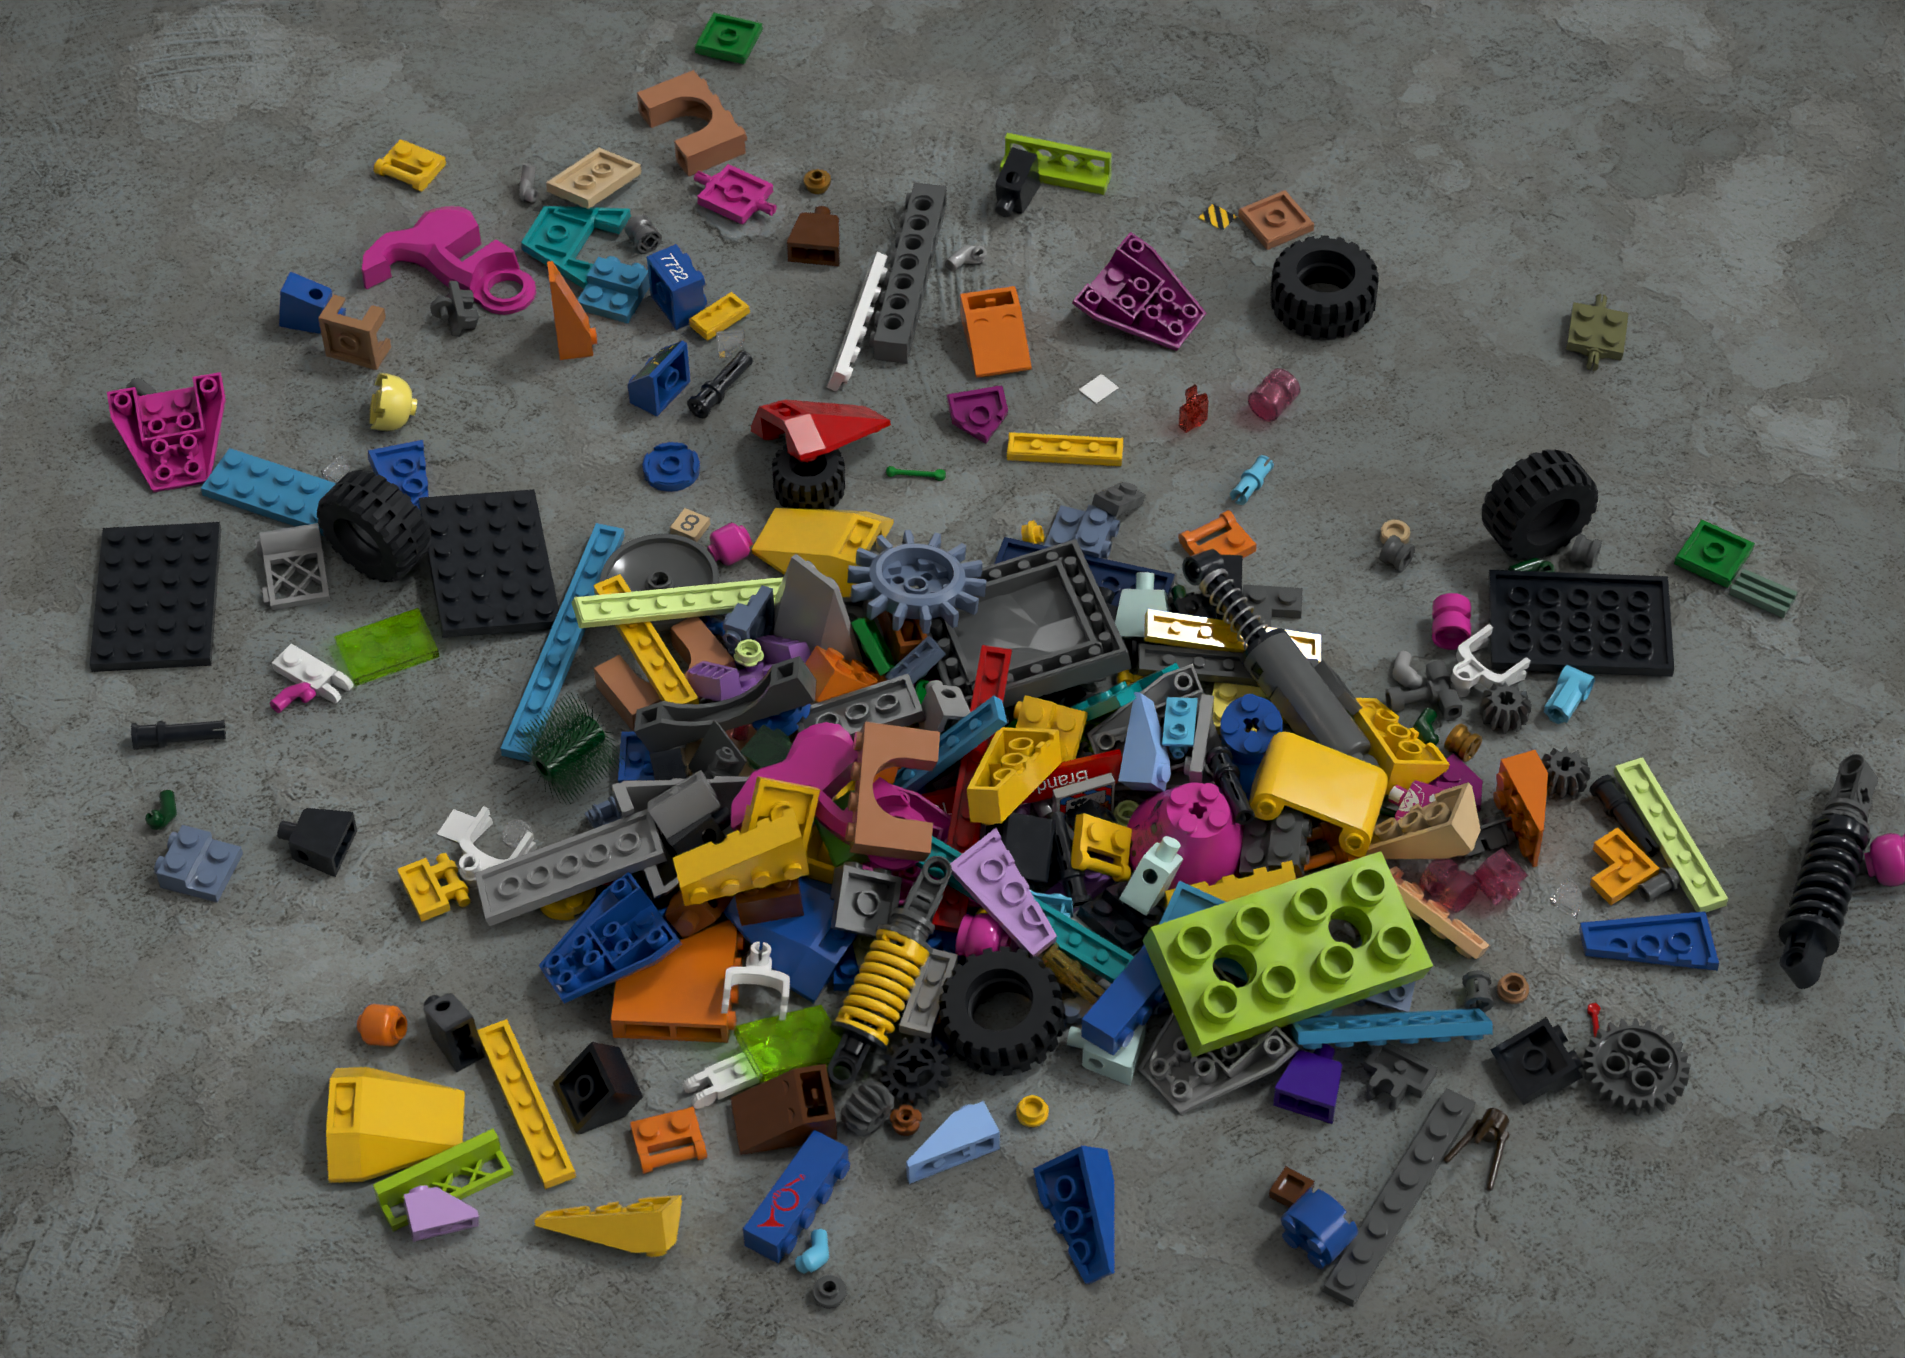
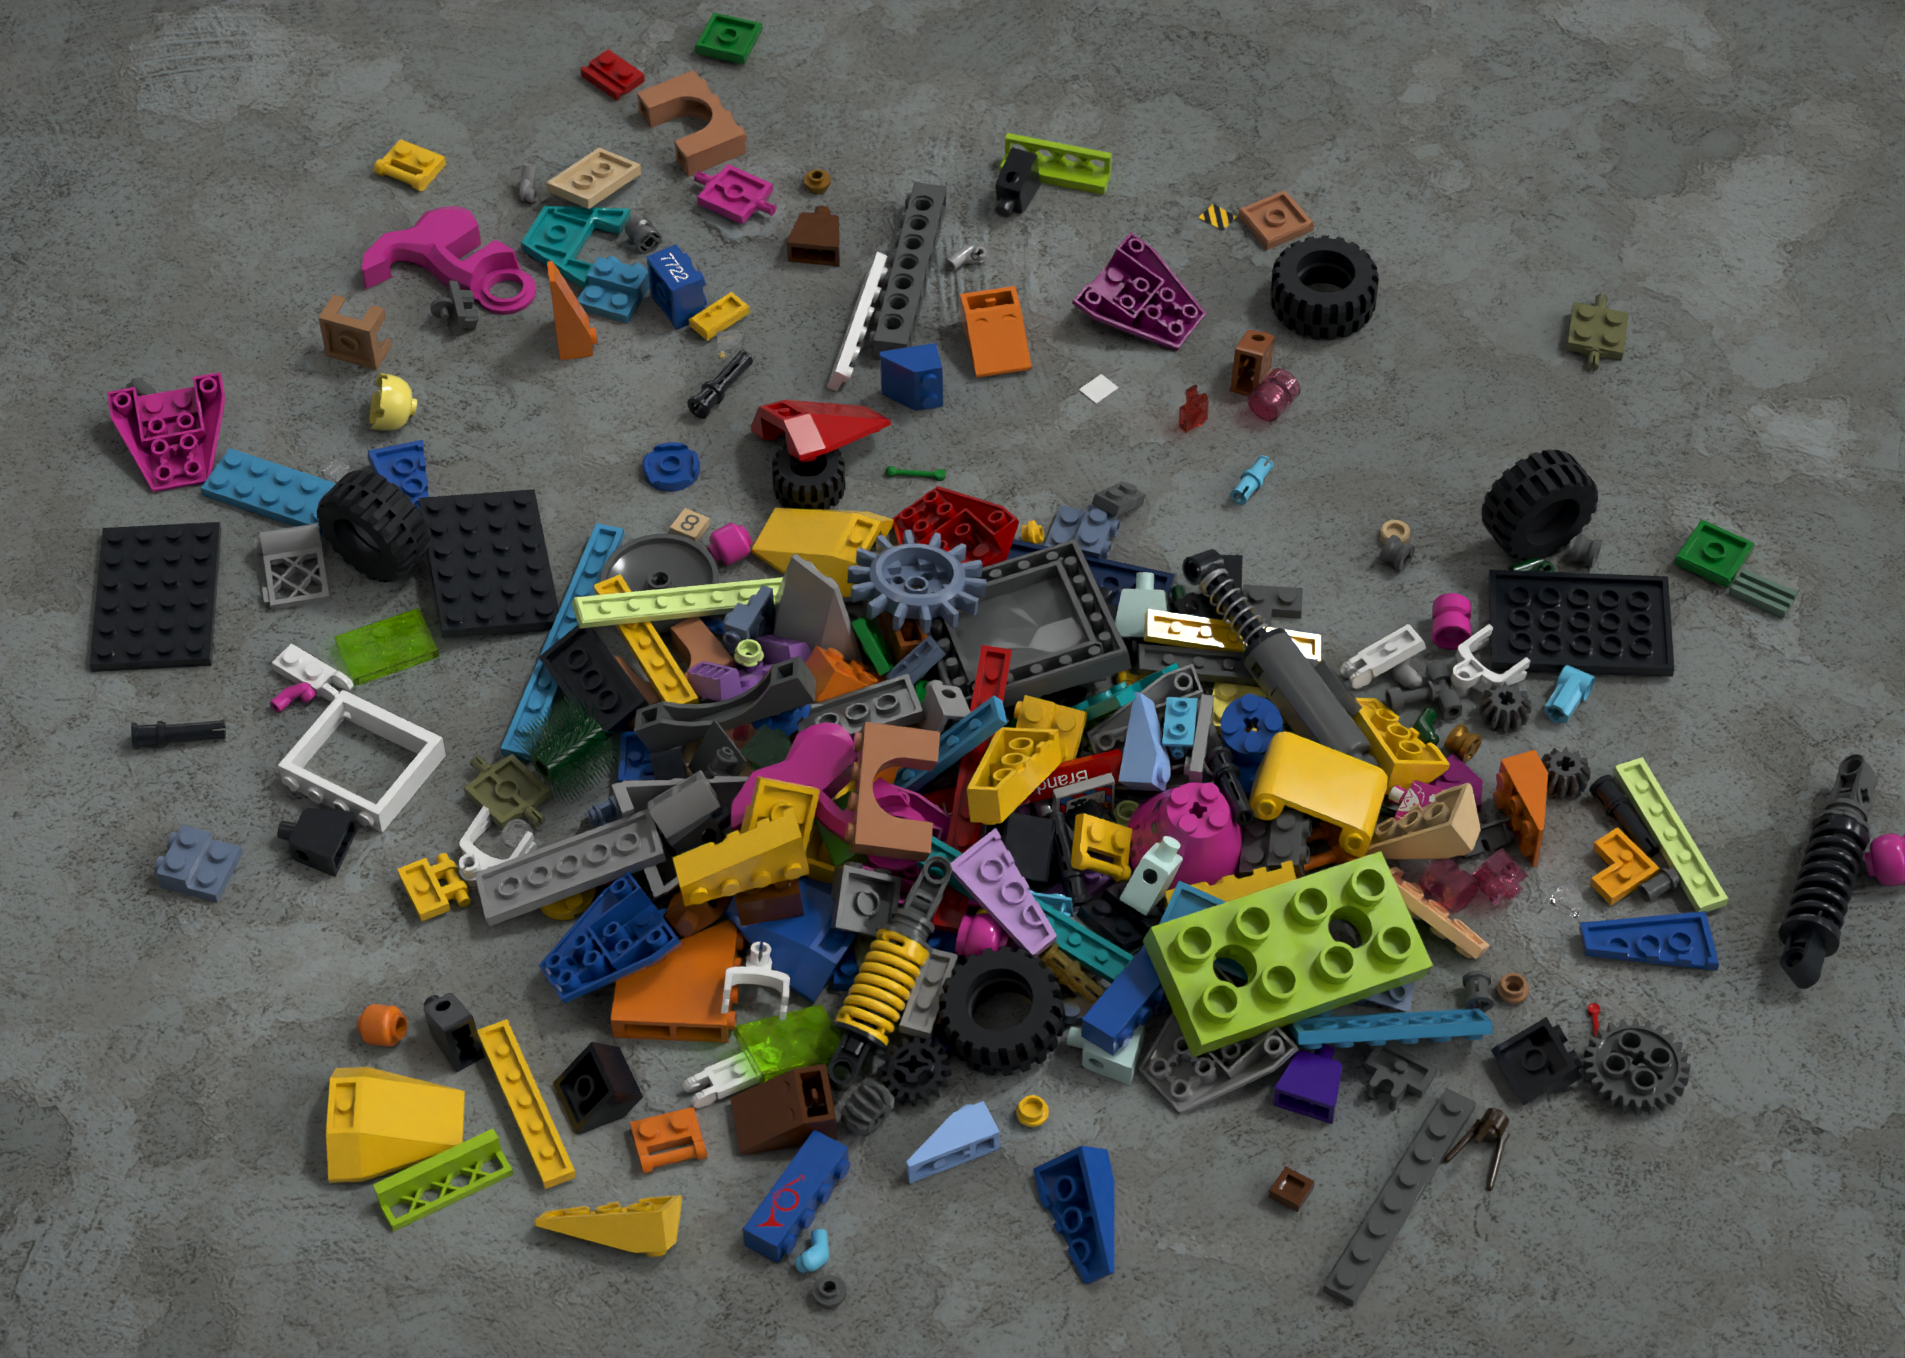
(161, 818): dark green arm -> none
(303, 303): blue torso -> none
(381, 722): none -> white window
(436, 1213): lavender slope -> none
(456, 825): white sticker -> none
(507, 791): none -> olive plate
(588, 669): none -> black plate
(612, 74): none -> red plate
(660, 379): blue slope -> none
(906, 1127): dark orange plate -> none
(913, 376): none -> blue slope
(960, 518): none -> red wedge
(978, 411): magenta plate -> none
(1065, 449): yellow tile -> none
(1232, 542): orange plate -> none
(1252, 351): none -> dark orange torso
(1318, 1227): blue brick -> none
(1382, 656): none -> white hinge

